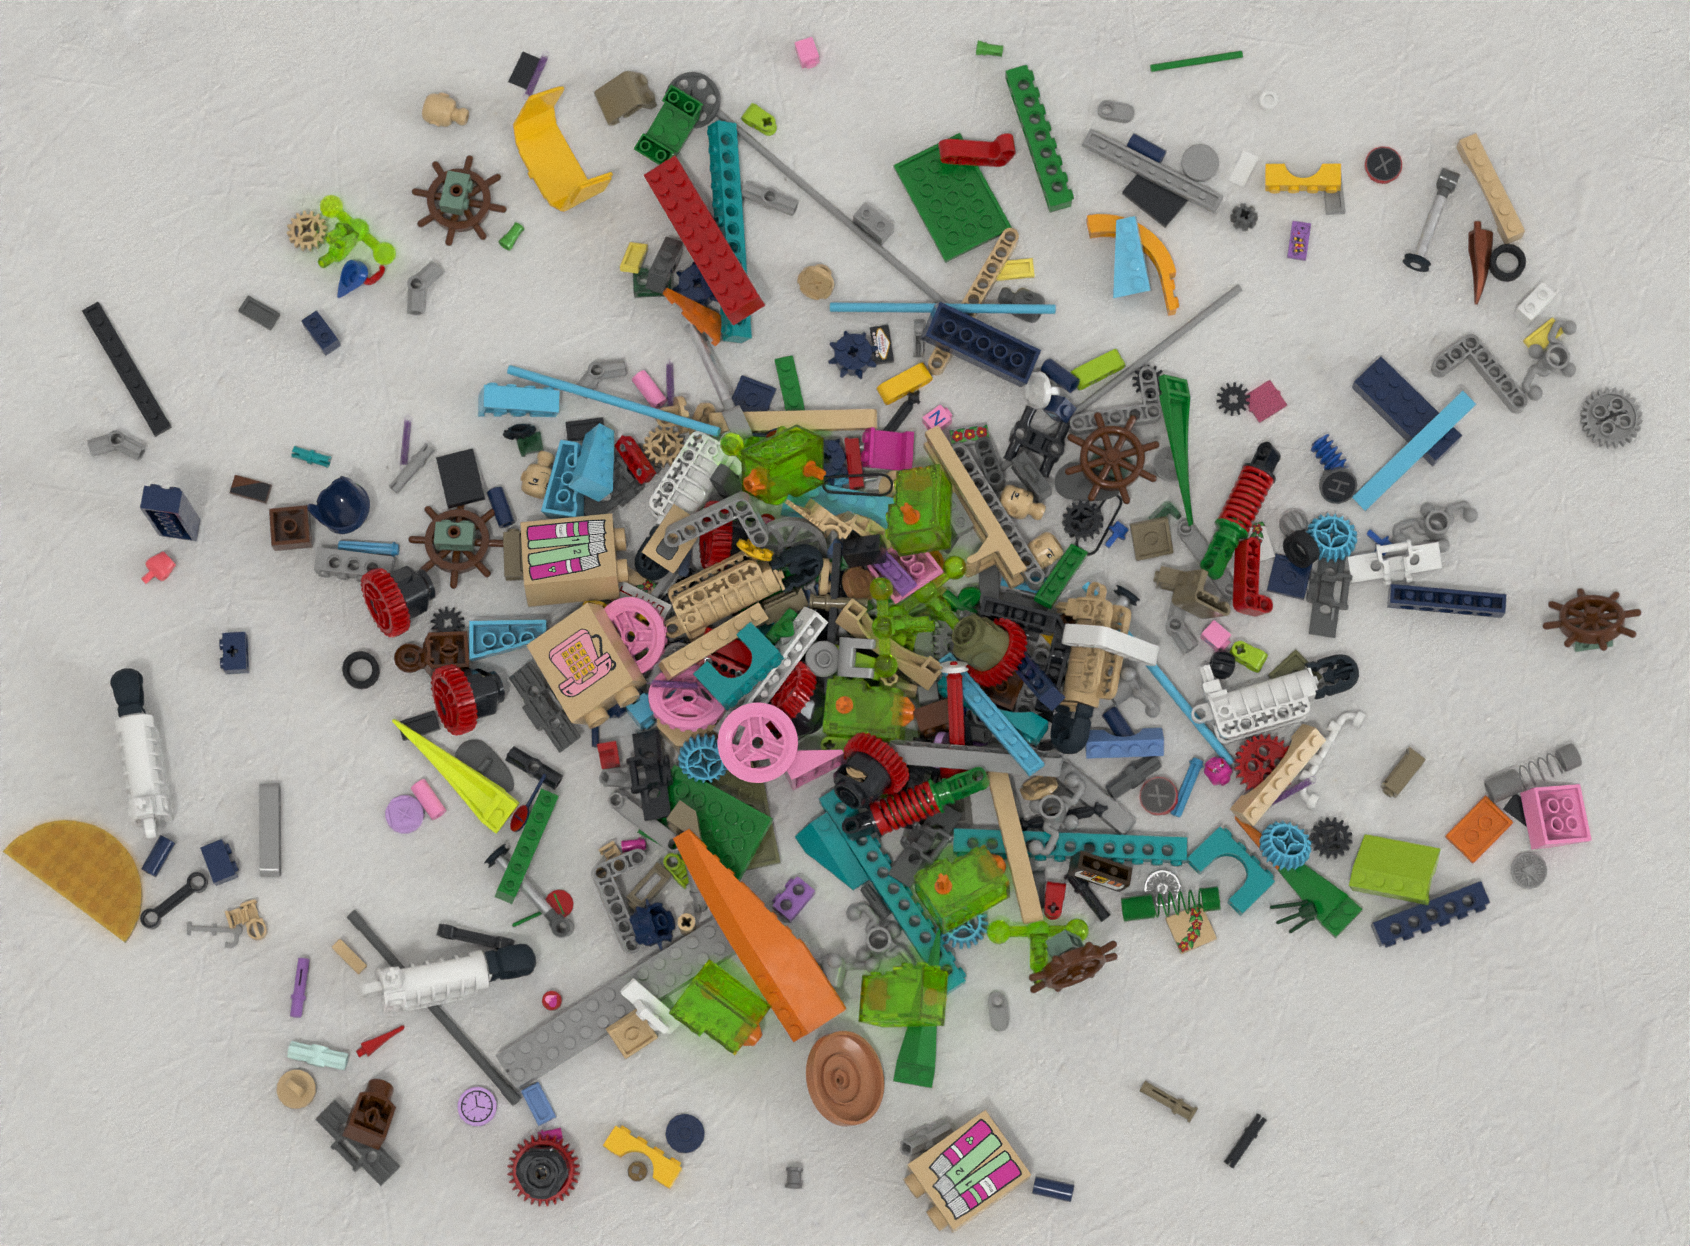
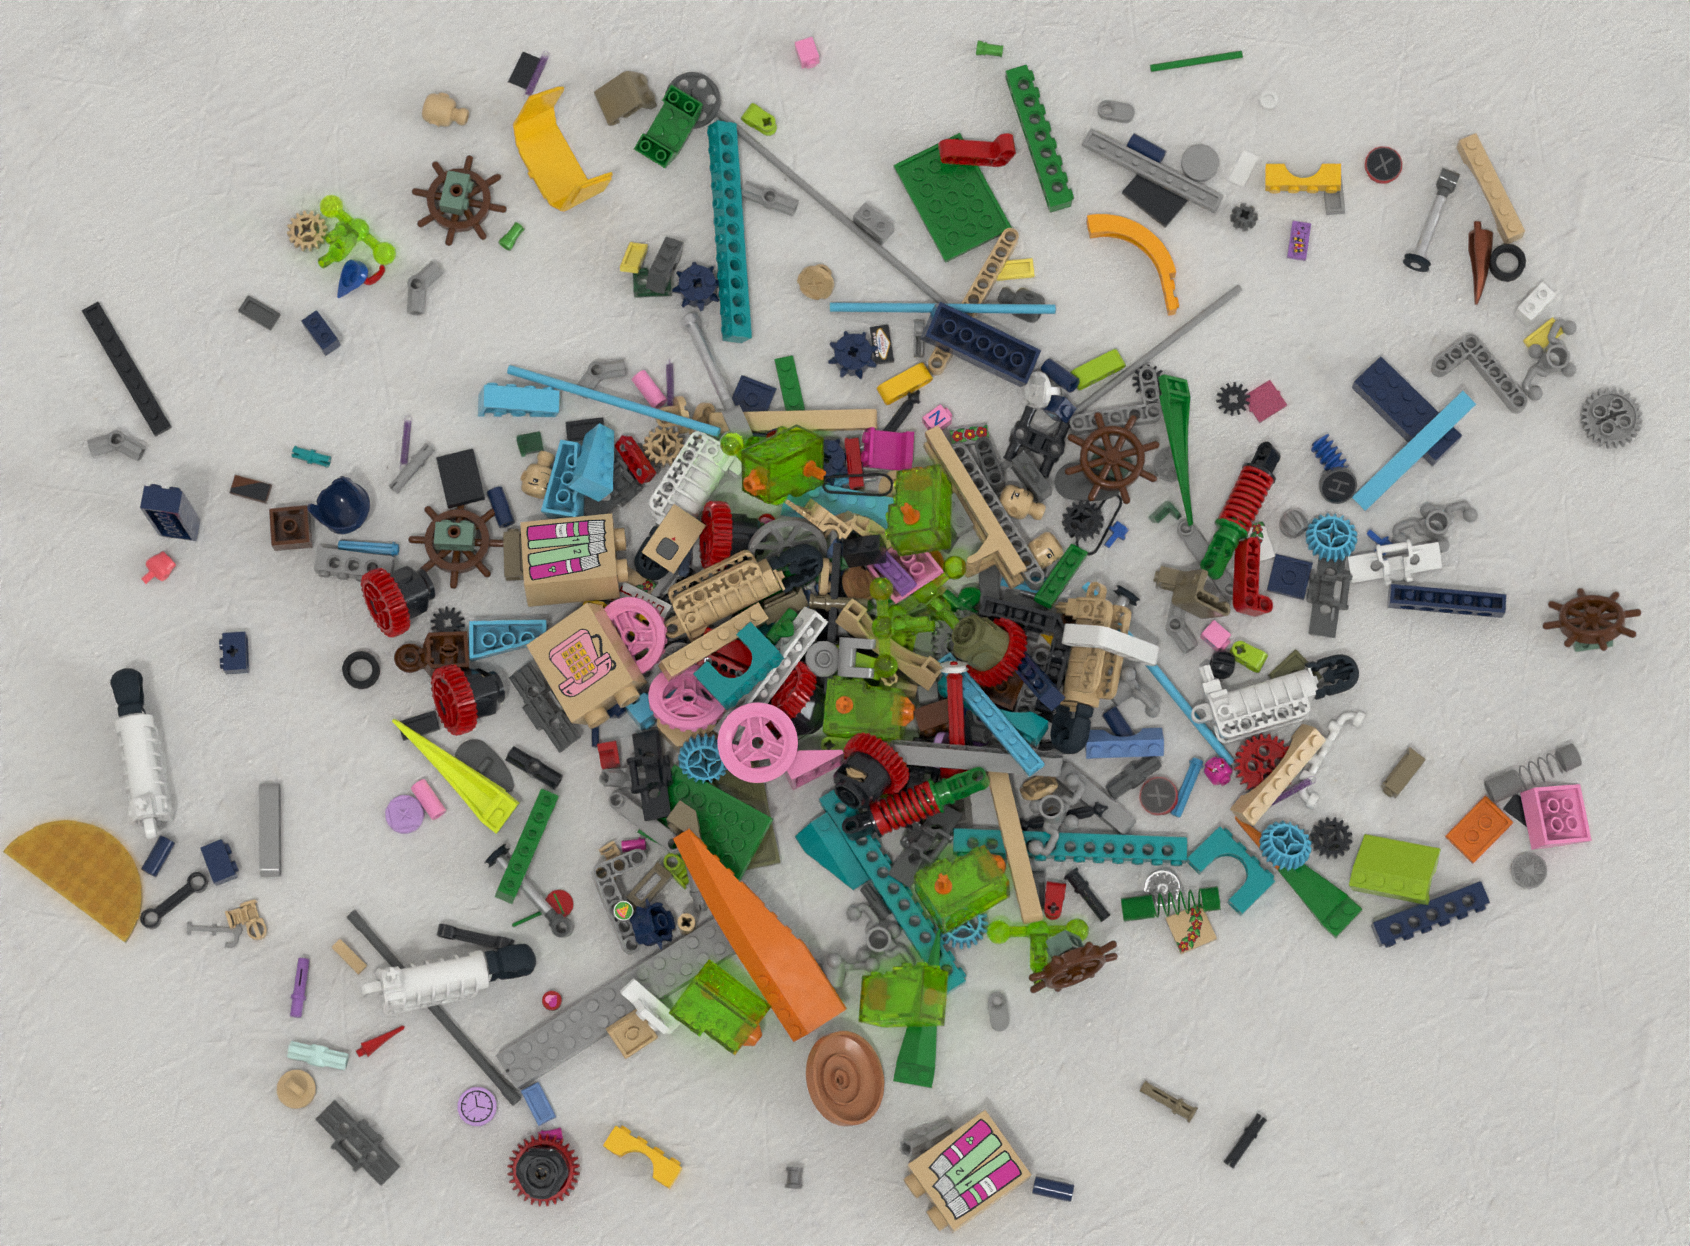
(371, 1114): reddish brown brick -> none
(519, 431): black gear -> none
(522, 813): piece -> none
(623, 910): none -> tile
(637, 1171): clear smoke tile -> none
(675, 684): medium lavender piece -> none
(685, 1133): dark blue tile -> none
(697, 314): orange wing -> none
(704, 240): red brick -> none
(719, 519): light grey beam -> none
(725, 481): dark grey beam -> none
(753, 551): yellow dish -> none
(798, 901): medium lavender brick -> none
(1100, 871): dark brown brick -> none
(1130, 263): medium azure wedge -> none
(1151, 538): dark tan tile -> none
(1307, 543): black tyre -> none
(1307, 910): dark green plant -> none

